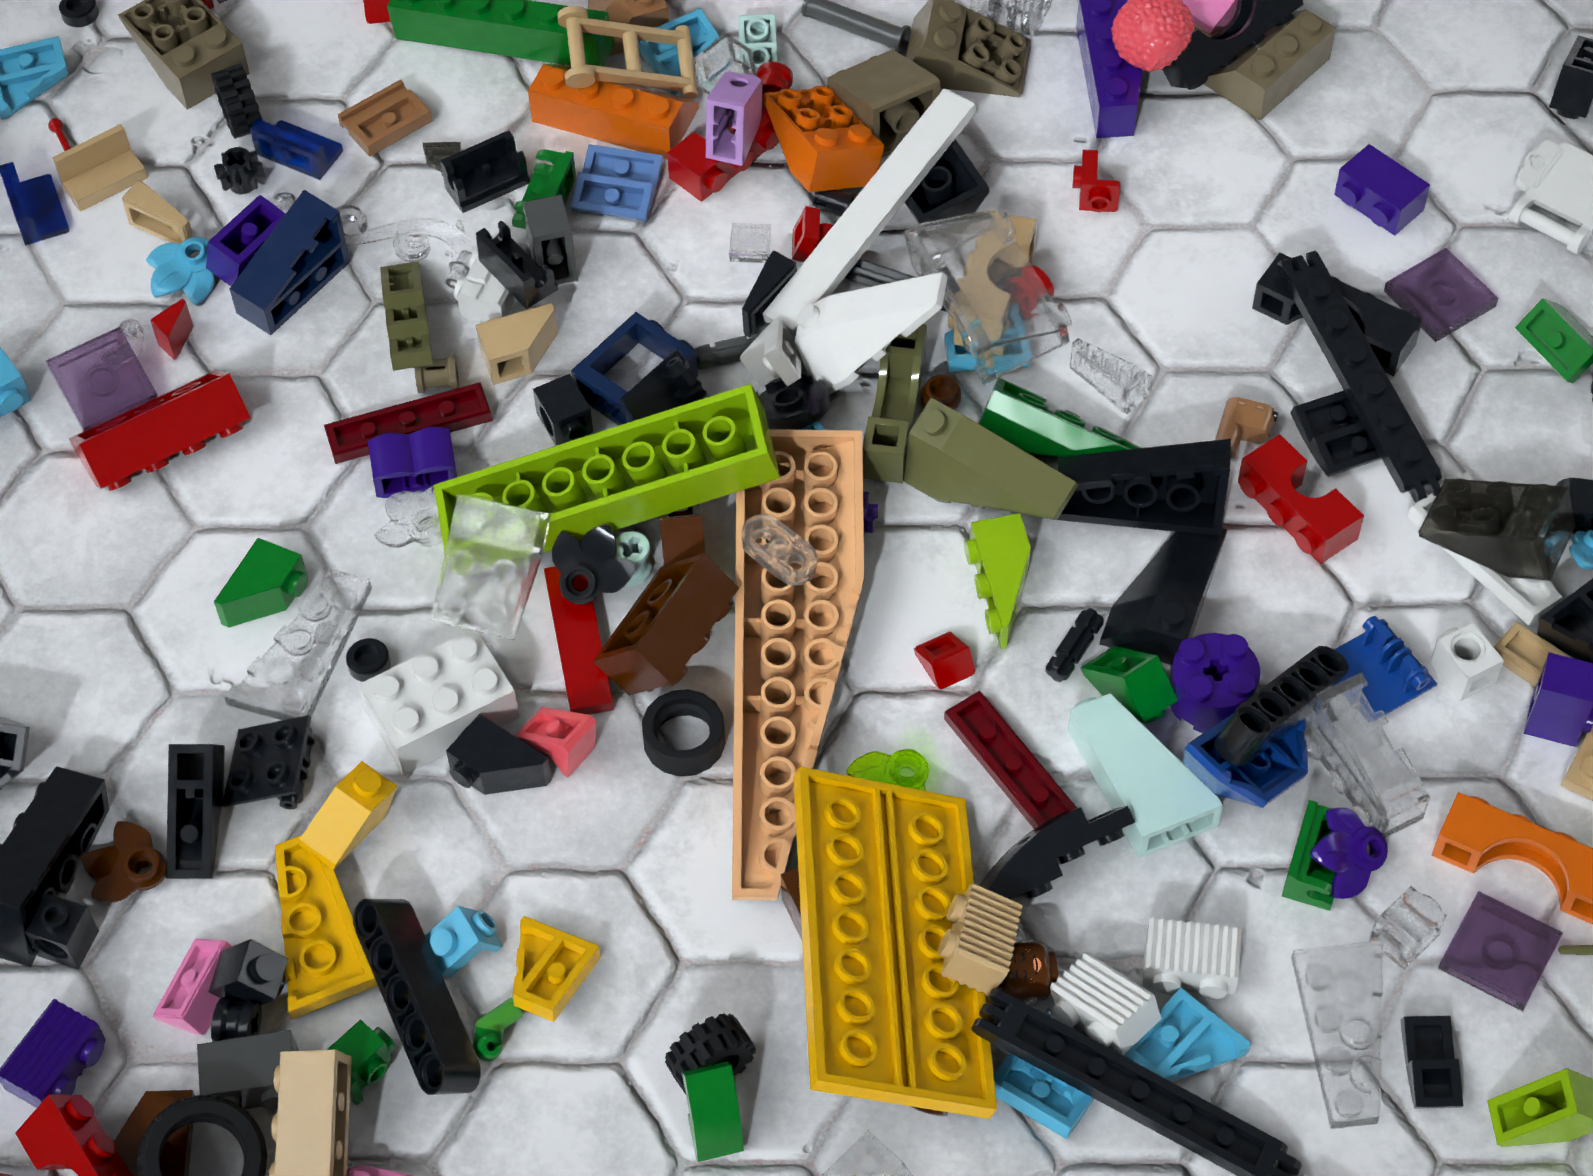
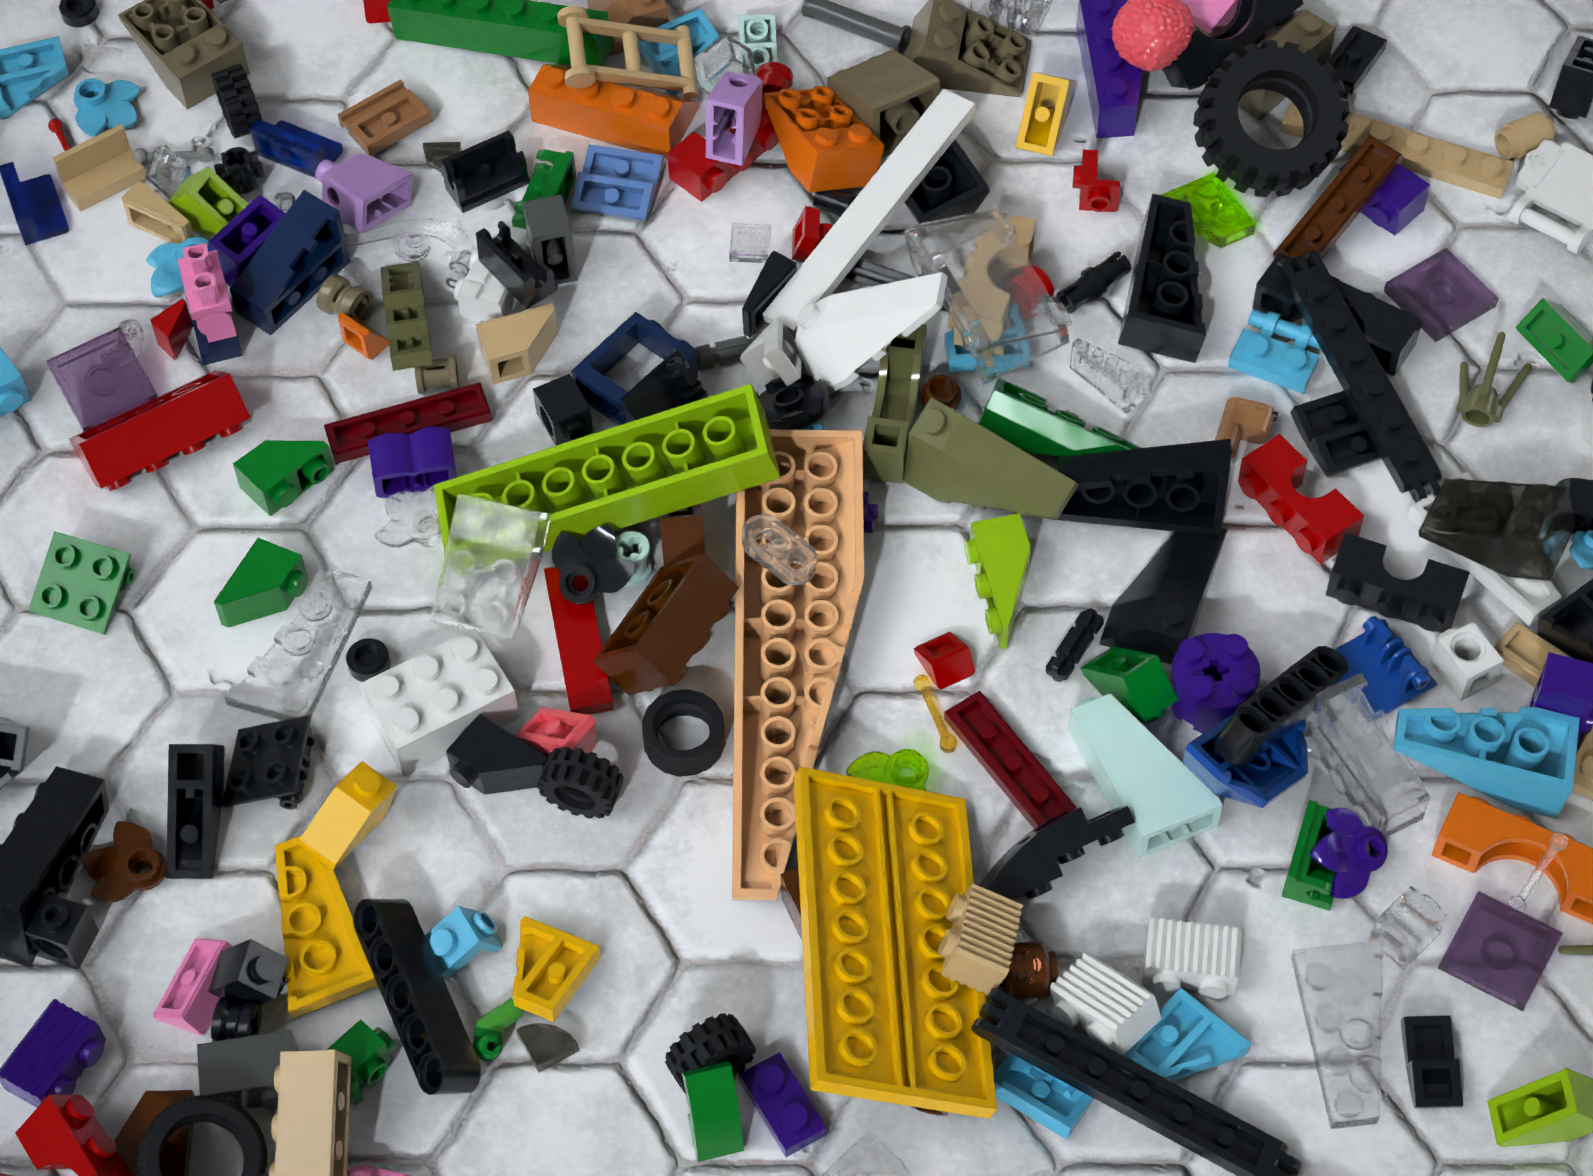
(80, 582): none -> hinge
(105, 105): none -> medium azure plate
(166, 171): none -> clear tile
(204, 154): none -> light grey hinge
(207, 202): none -> lime slope
(209, 304): none -> bright pink hips
(282, 471): none -> green slope
(339, 296): none -> dark tan wheel
(361, 336): none -> orange slope
(365, 190): none -> lavender torso
(546, 1044): none -> clear smoke tile
(580, 782): none -> black tyre
(782, 1104): none -> dark purple plate
(947, 741): none -> clear yellow hinge
(1044, 113): none -> yellow slope
(1094, 281): none -> black pin
(1163, 291): none -> black wedge
(1214, 211): none -> clear neon green wing
(1273, 359): none -> medium azure plate
(1302, 82): none -> black tyre
(1342, 200): none -> reddish brown tile
(1355, 58): none -> black hinge
(1421, 153): none -> tan plate
(1424, 601): none -> black arch
(1481, 404): none -> olive plant
(1510, 756): none -> medium azure wedge
(1523, 135): none -> tan brick
(1558, 842): none -> clear hinge

